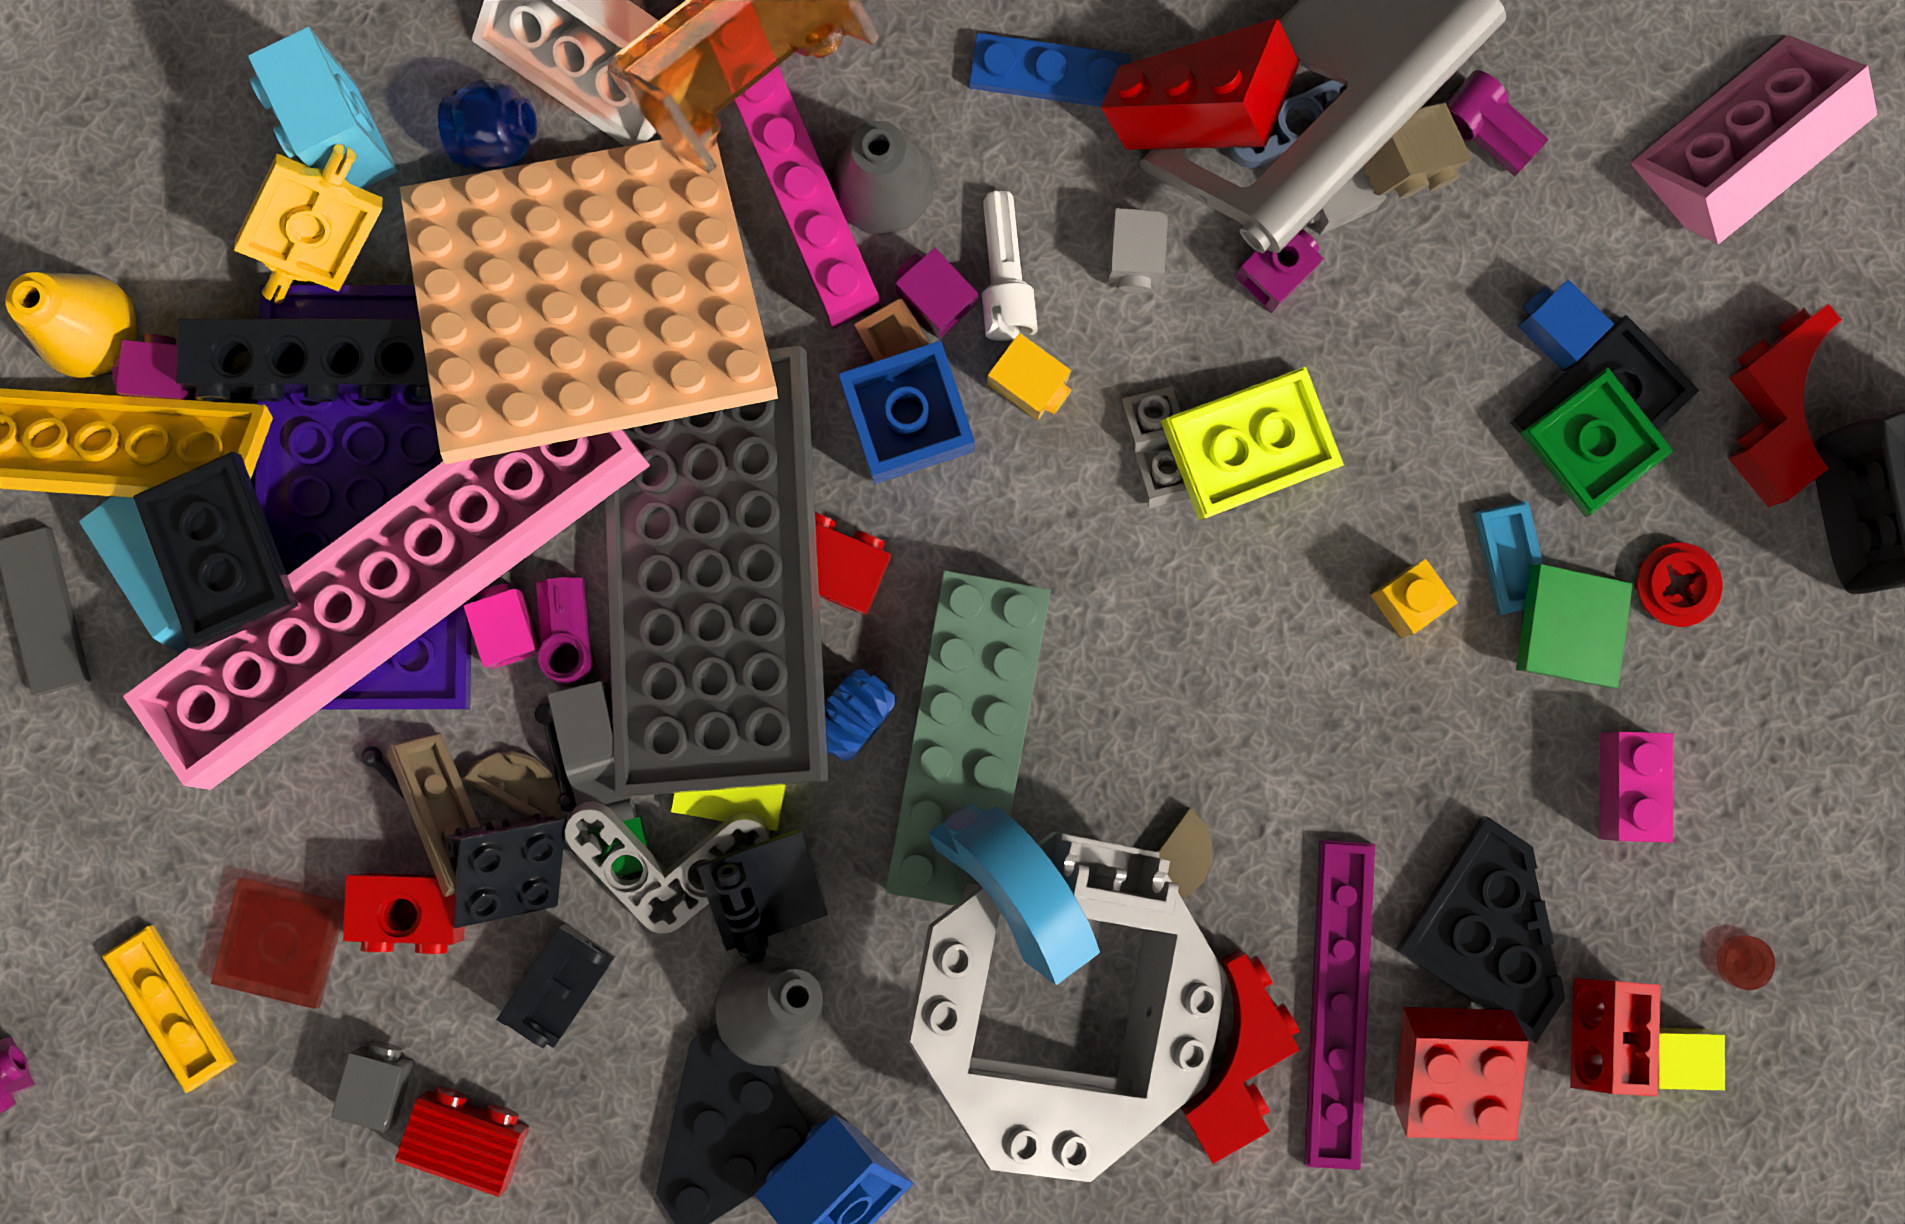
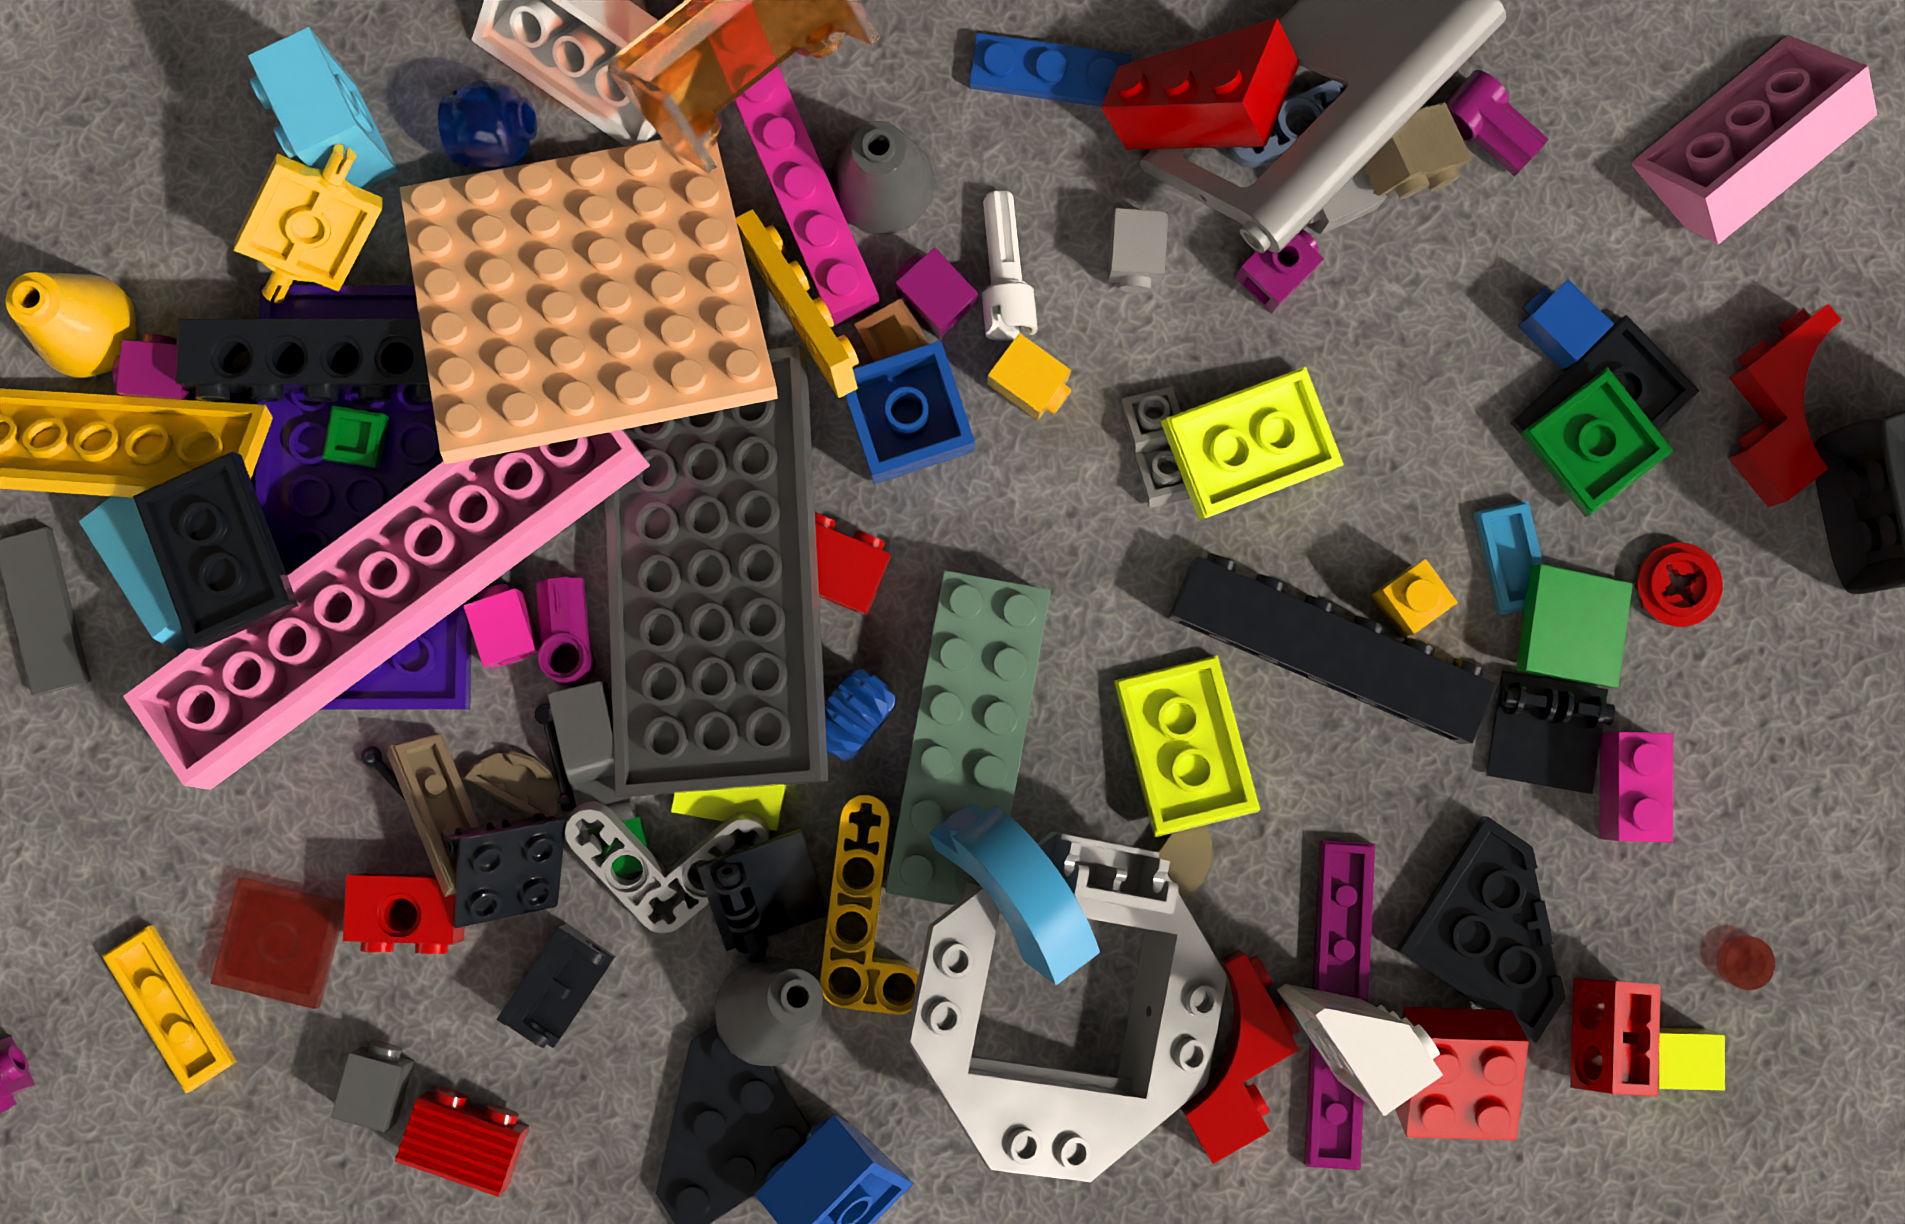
(355, 437): none -> green tile
(807, 316): none -> yellow plate
(865, 901): none -> yellow beam
(1186, 746): none -> neon yellow tile
(1333, 650): none -> black brick
(1366, 1046): none -> white slope
(1548, 732): none -> black hinge

